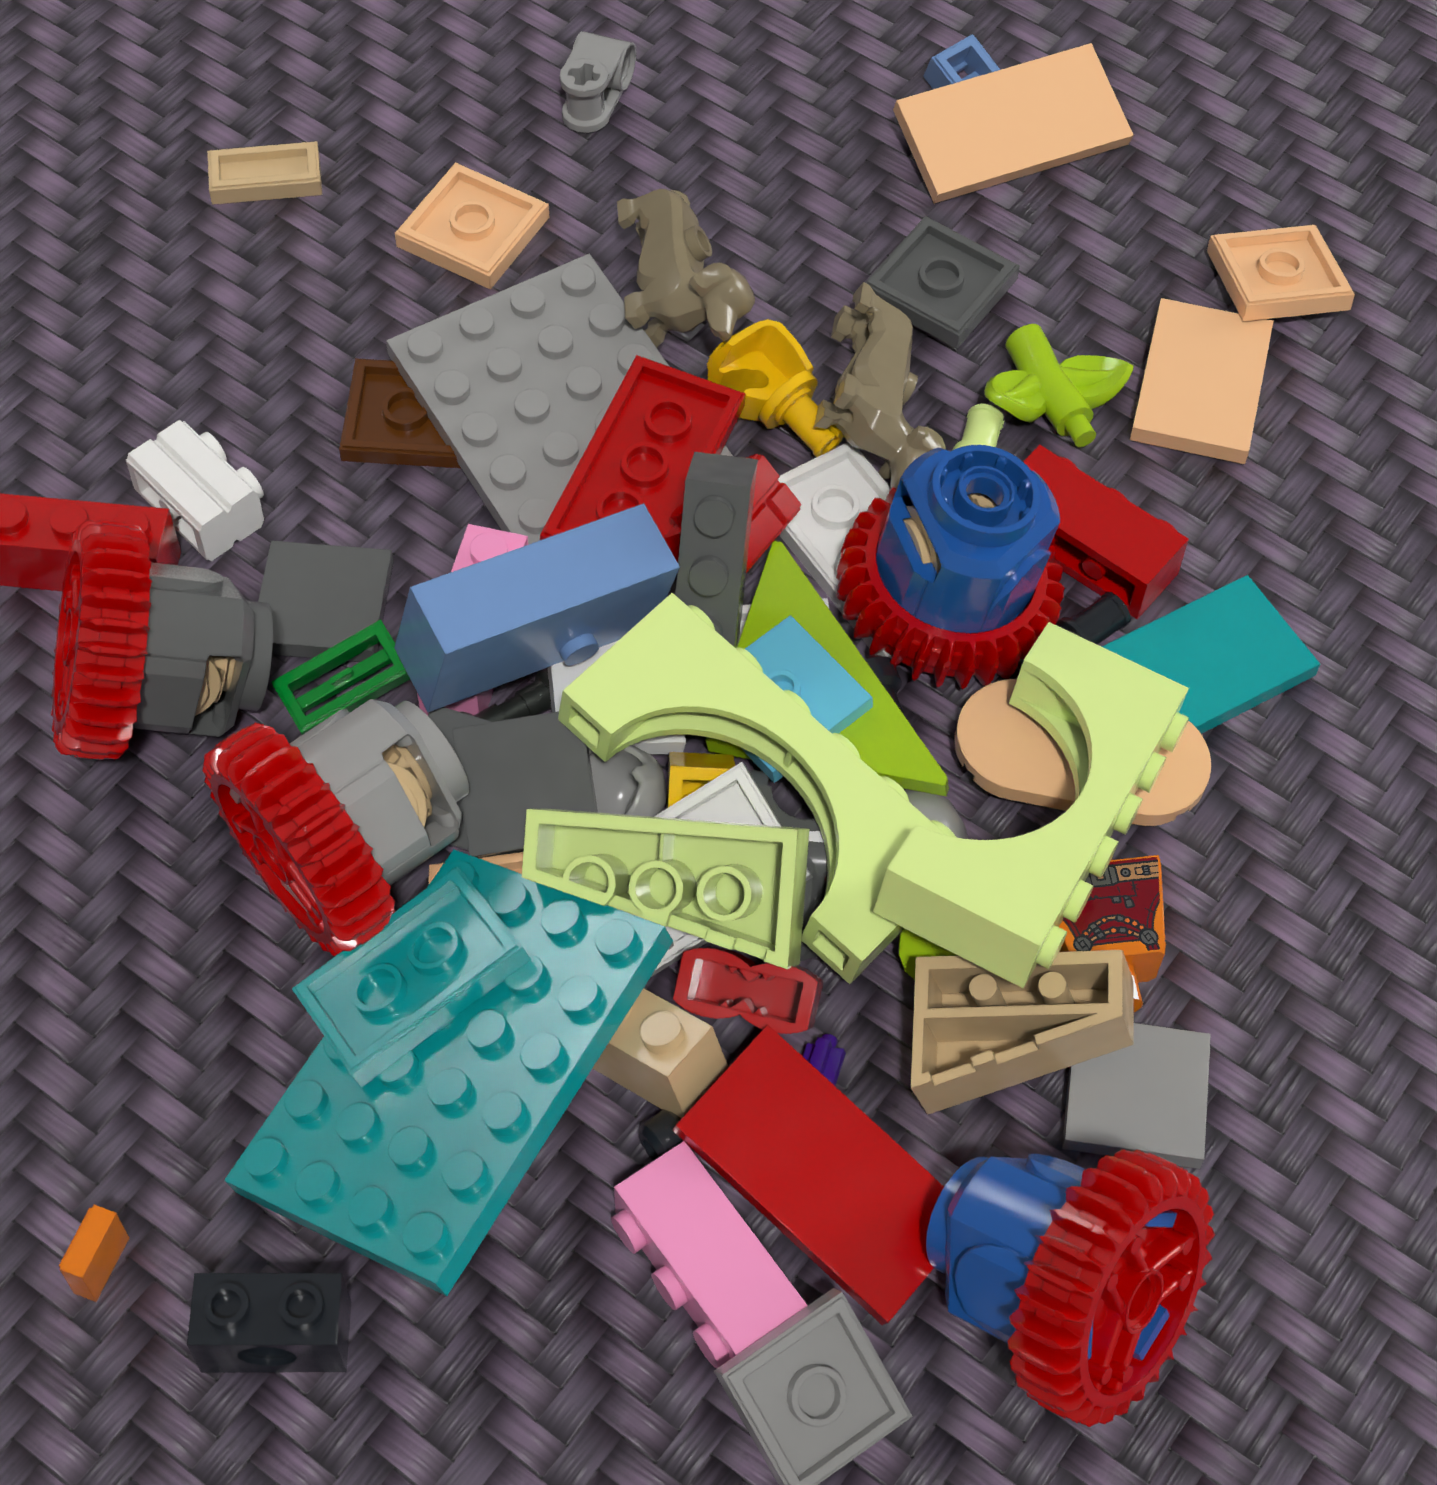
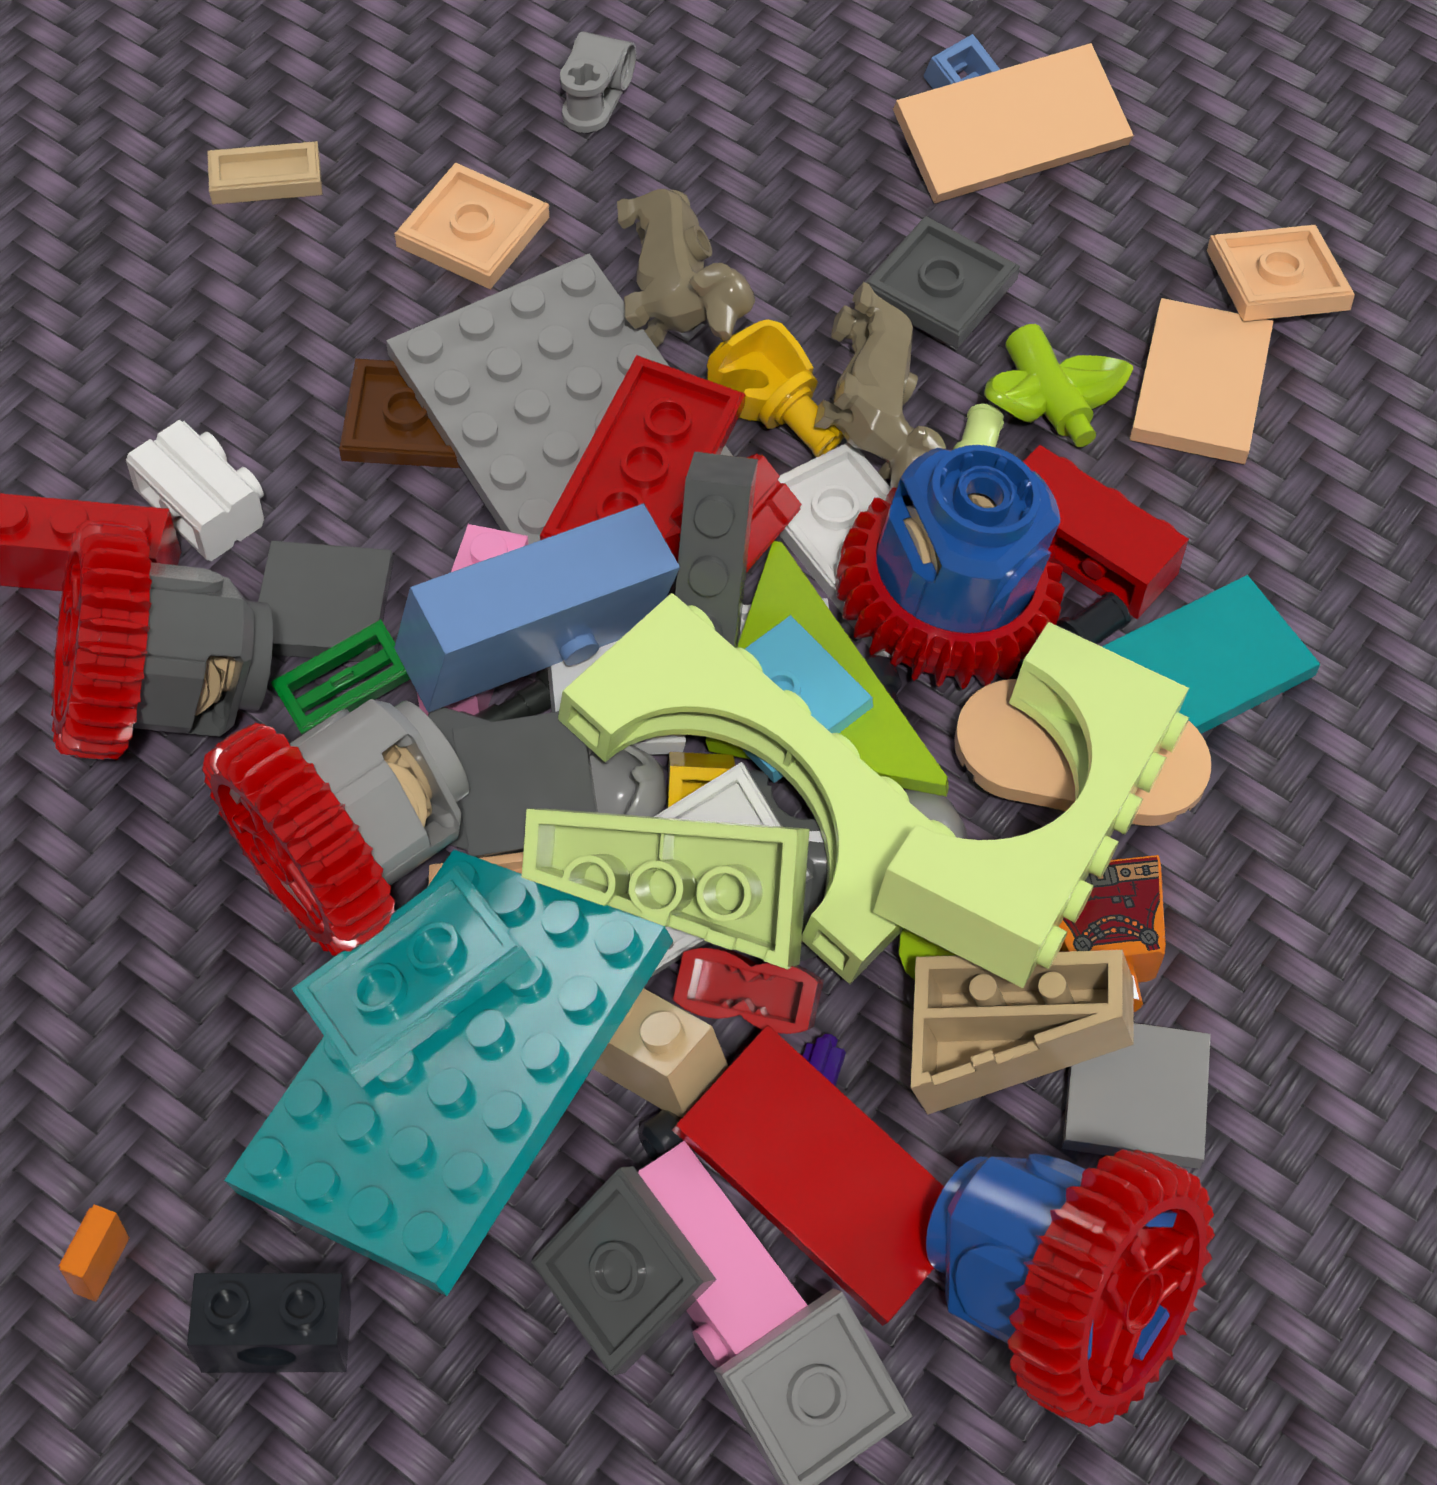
(623, 1270): none -> dark grey tile

